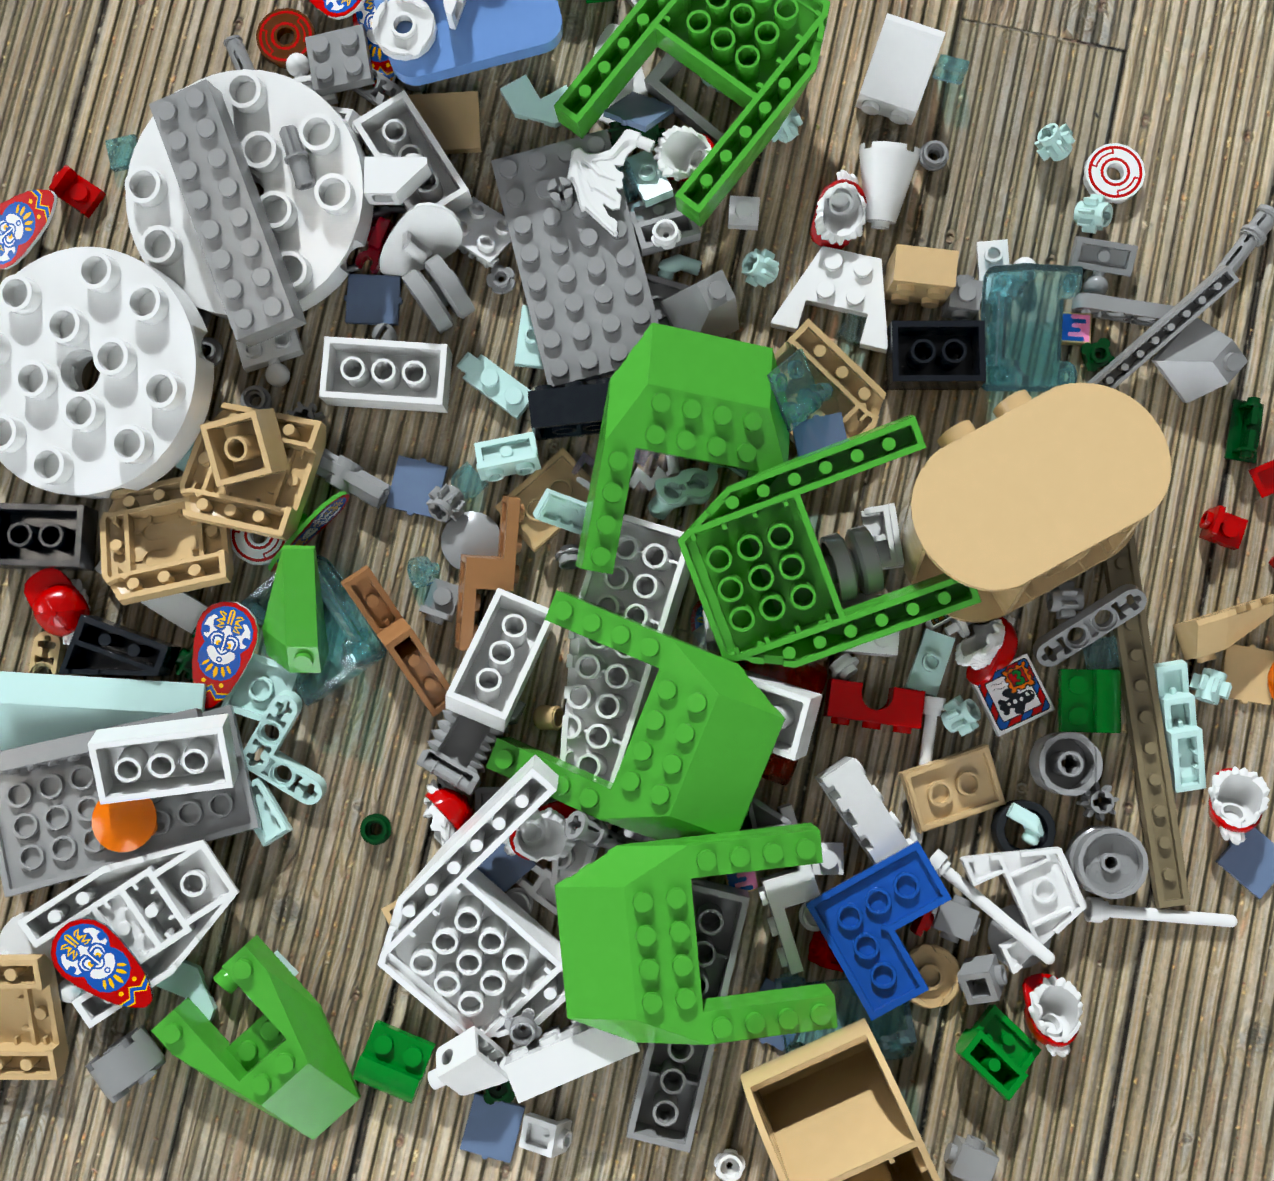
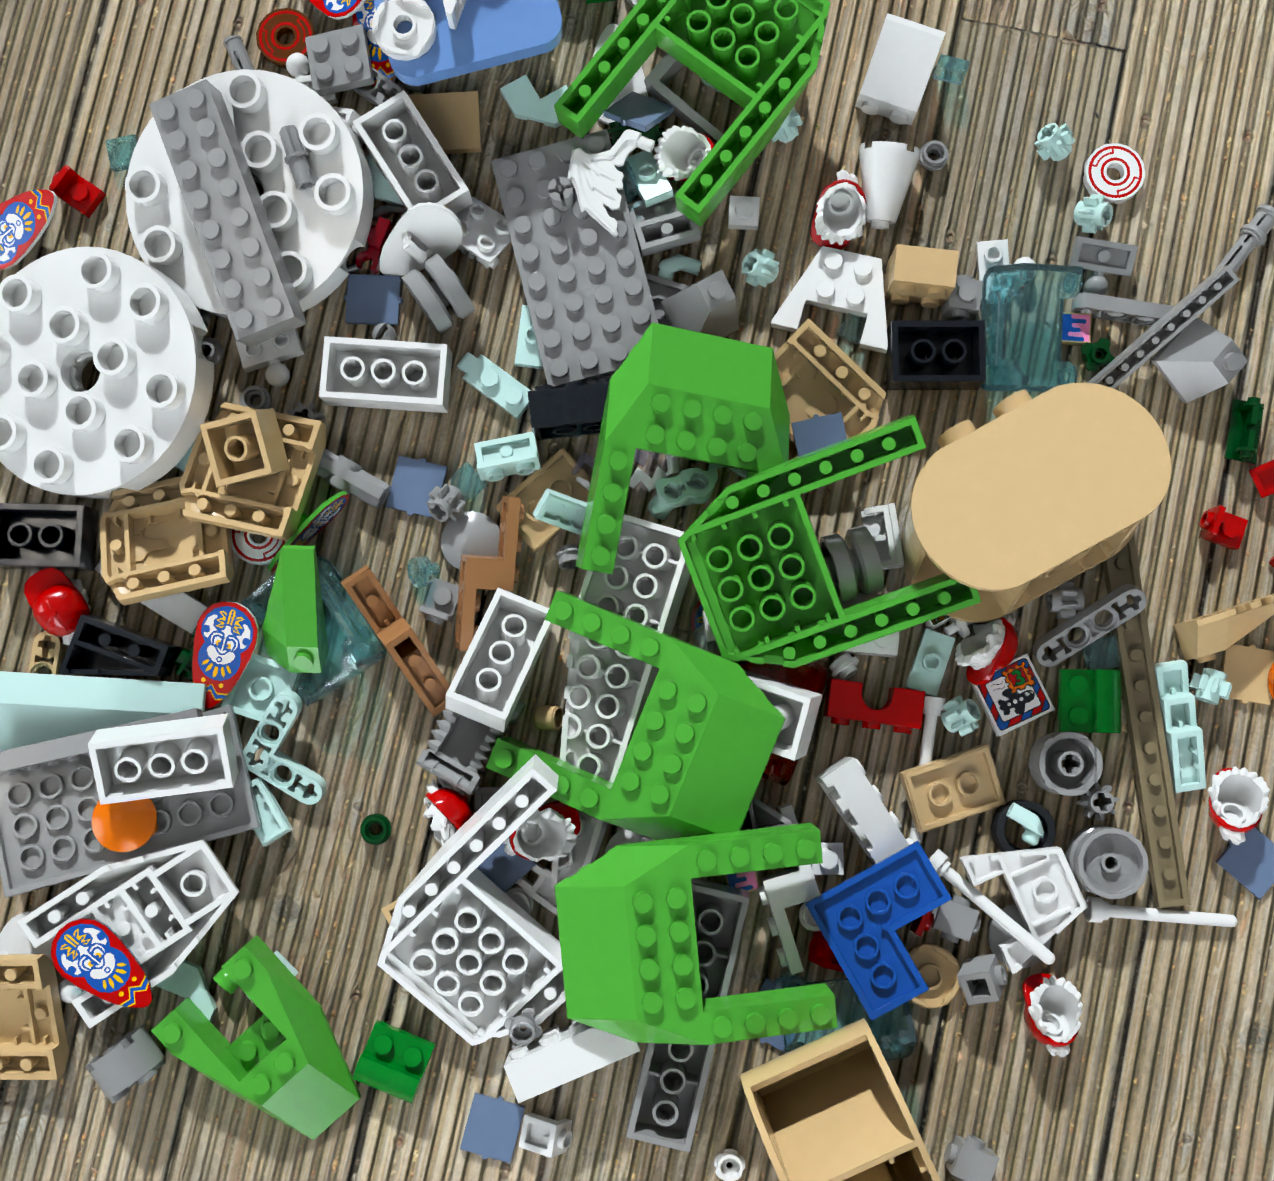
(394, 179): white slope -> none
(469, 1063): white torso -> none
(493, 1095): dark green plate -> none
(501, 287): light grey plate -> none
(593, 832): light grey pin -> none
(665, 227): white plate -> none
(796, 390): clear light blue hinge -> none
(998, 1051): green brick -> none

